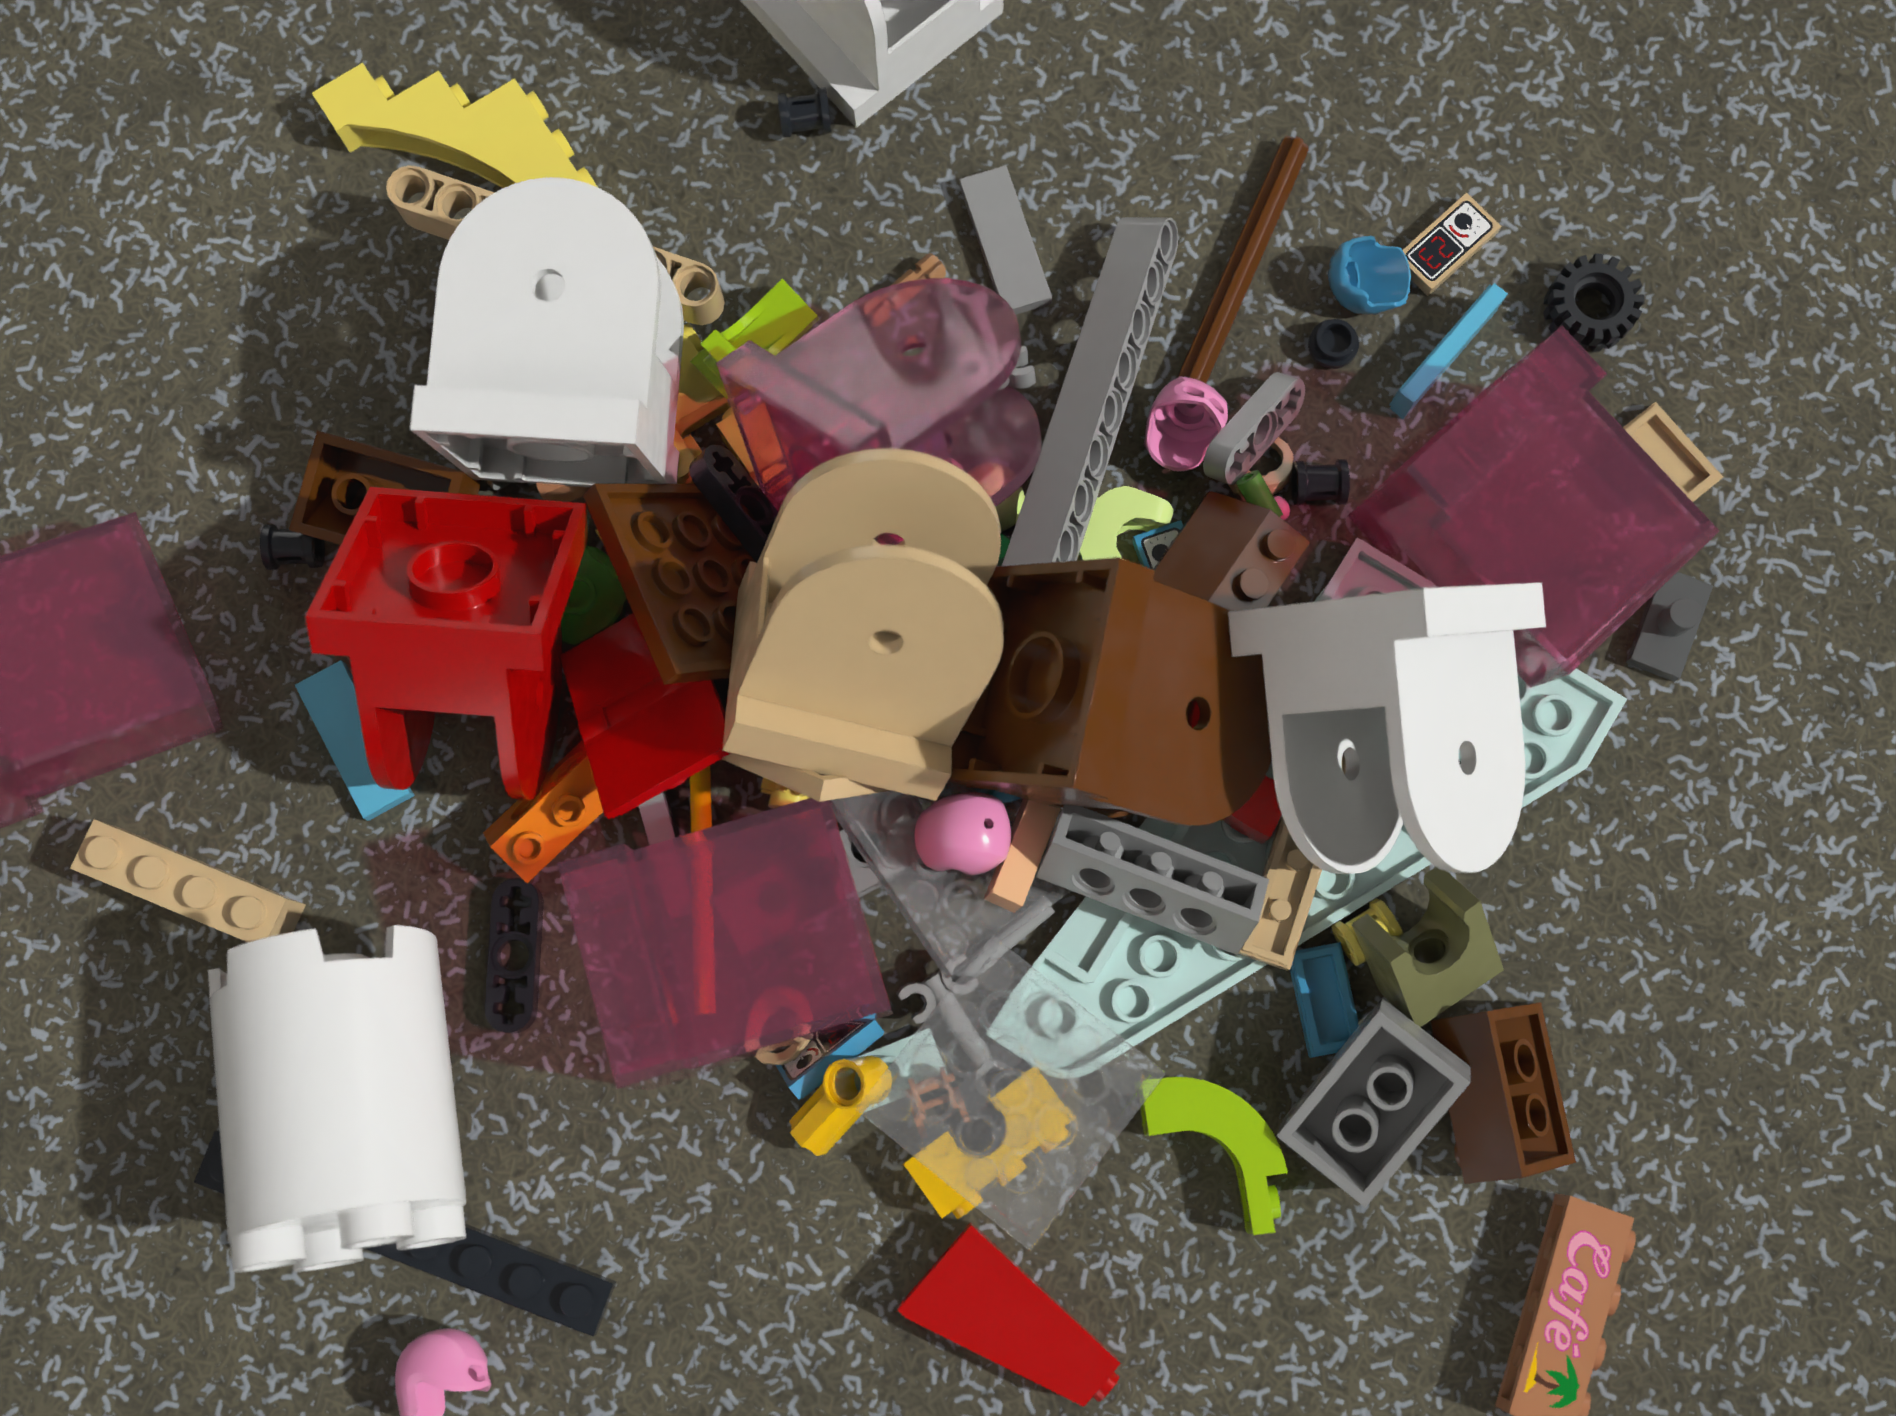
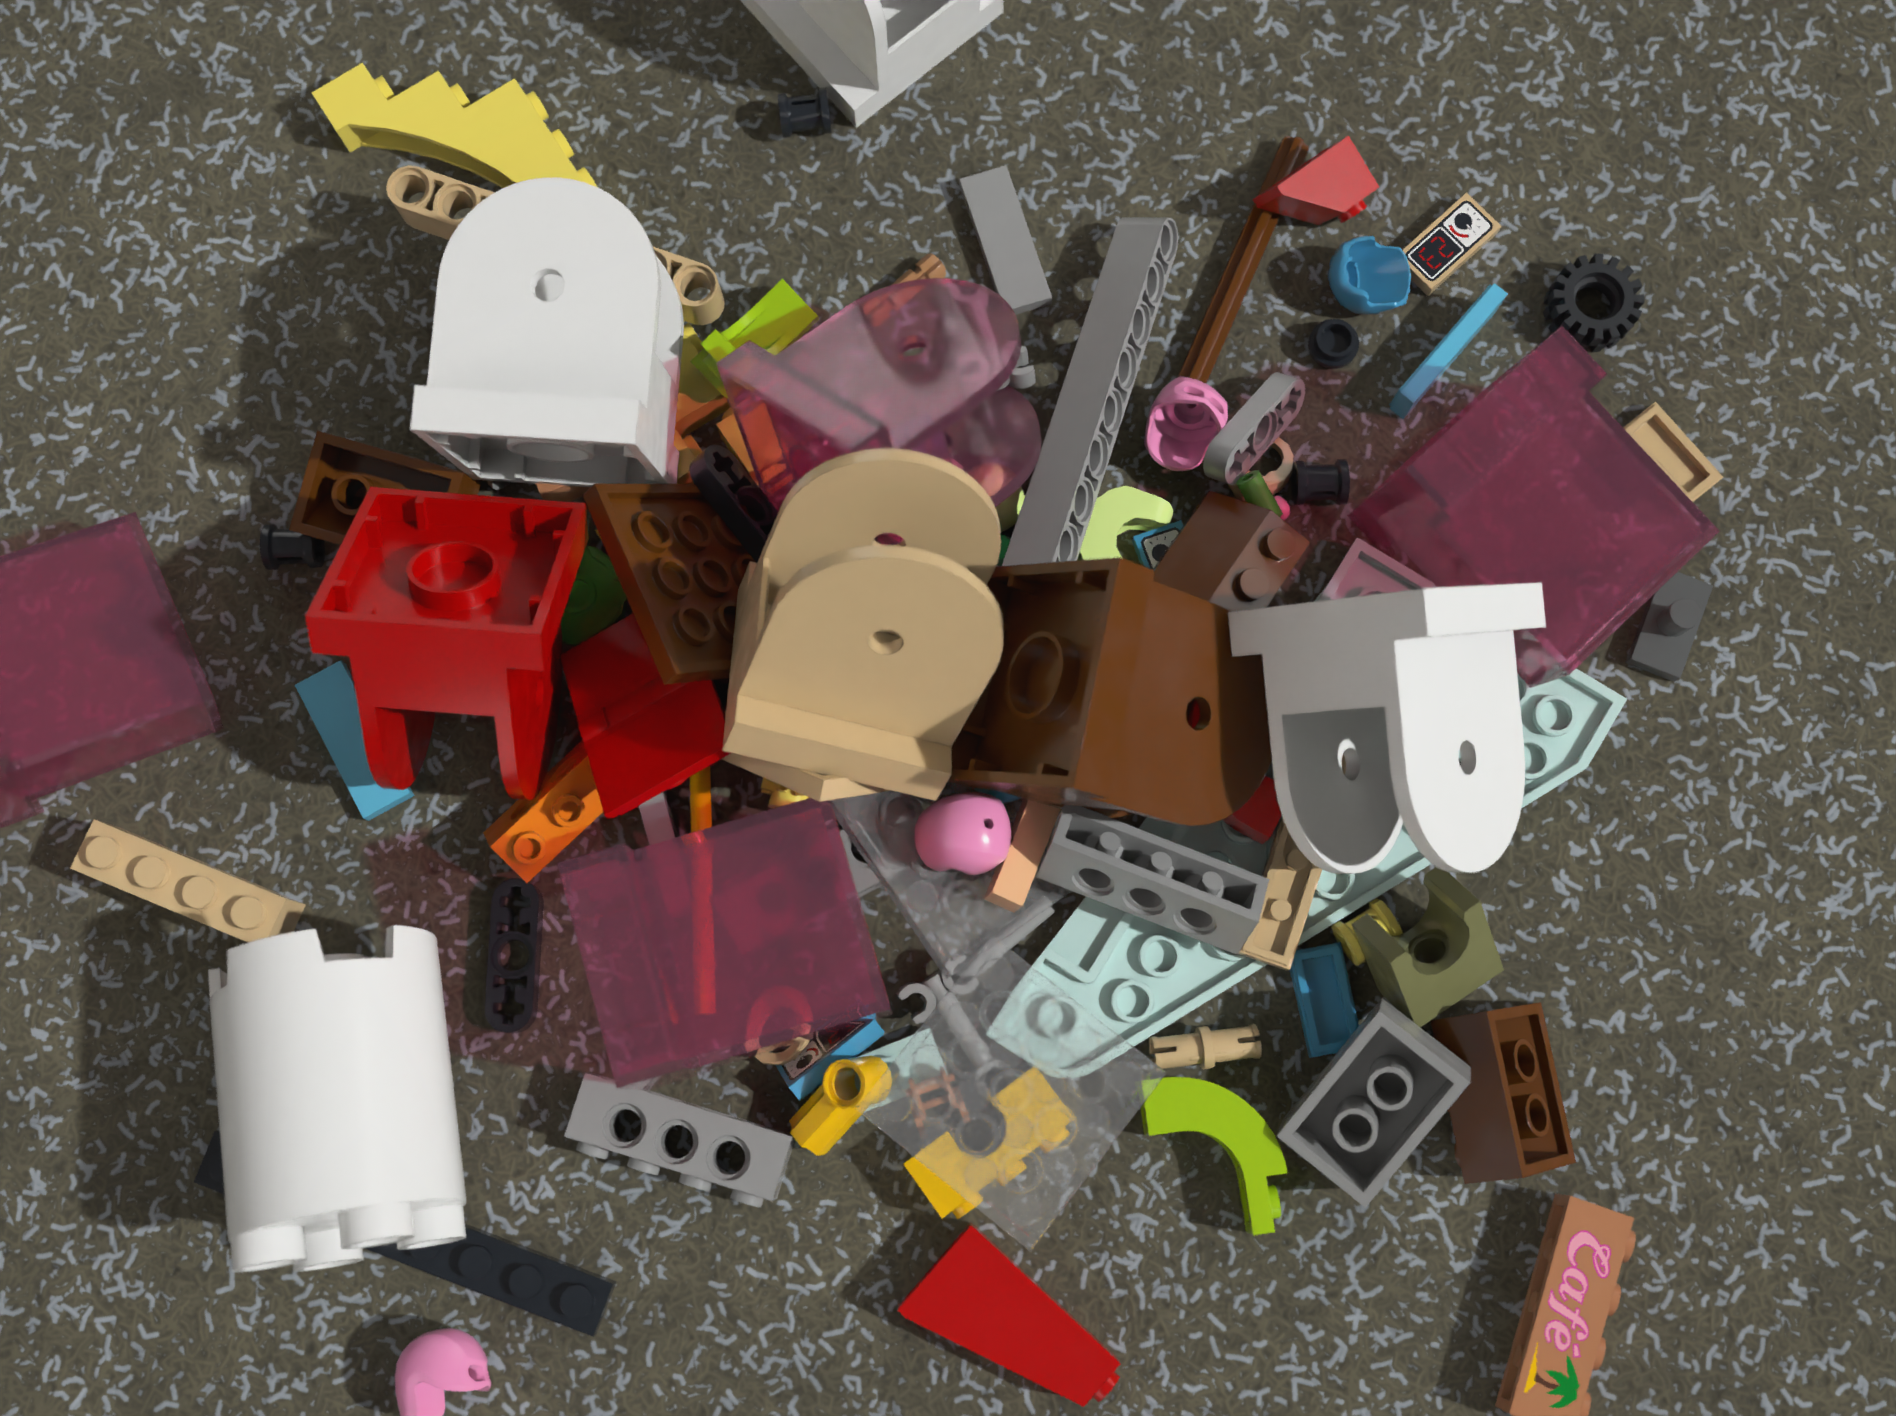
(595, 1129): none -> light grey brick
(1205, 1047): none -> tan pin
(1322, 187): none -> slope

